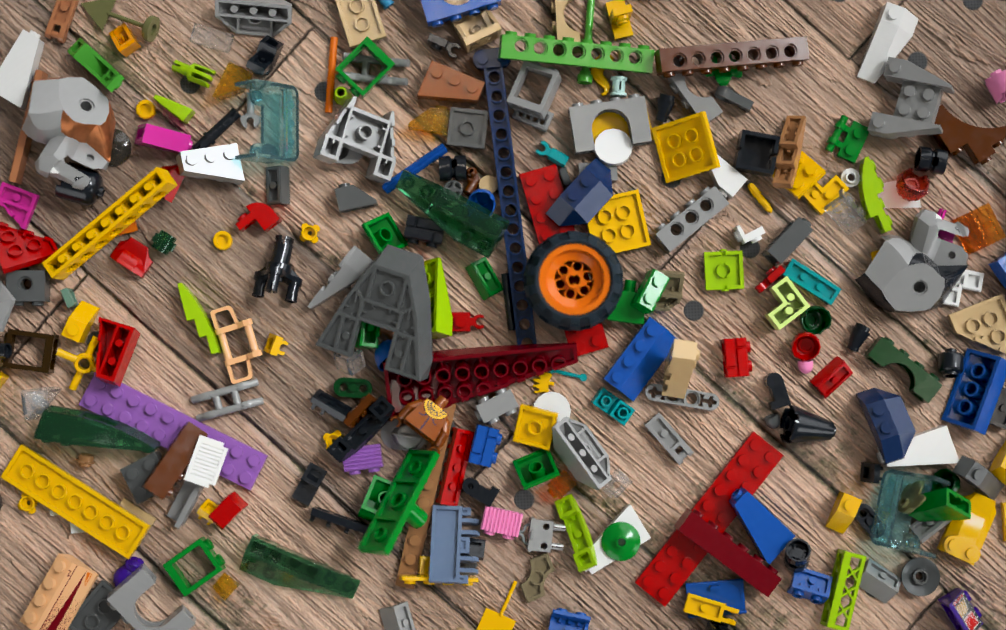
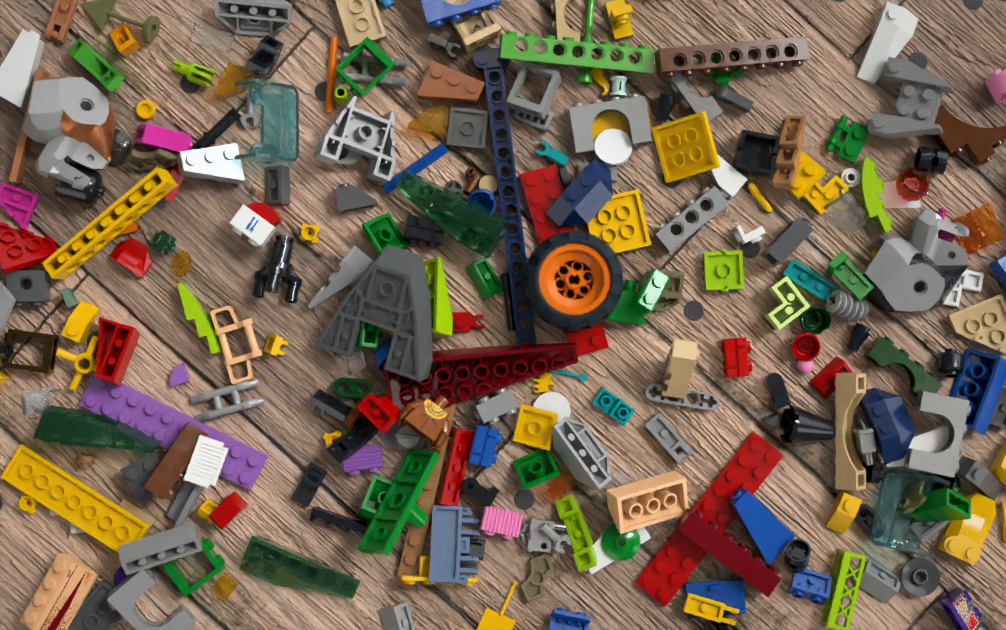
(144, 160): none -> dark tan tile
(160, 548): none -> light grey brick
(179, 375): none -> medium lavender tile
(180, 111): lime slope -> none
(181, 264): none -> clear yellow piece
(222, 240): yellow tile -> none
(253, 226): none -> white brick
(379, 411): none -> red slope
(452, 168): black wheel -> none
(557, 539): none -> light grey bar
(640, 359): blue slope -> none
(648, 501): none -> light nougat slope
(772, 274): red plate -> none
(847, 306): none -> light grey piece
(849, 276): none -> green bracket
(849, 469): none -> tan arch
(864, 441): none -> light grey piece
(954, 413): none -> light grey arch

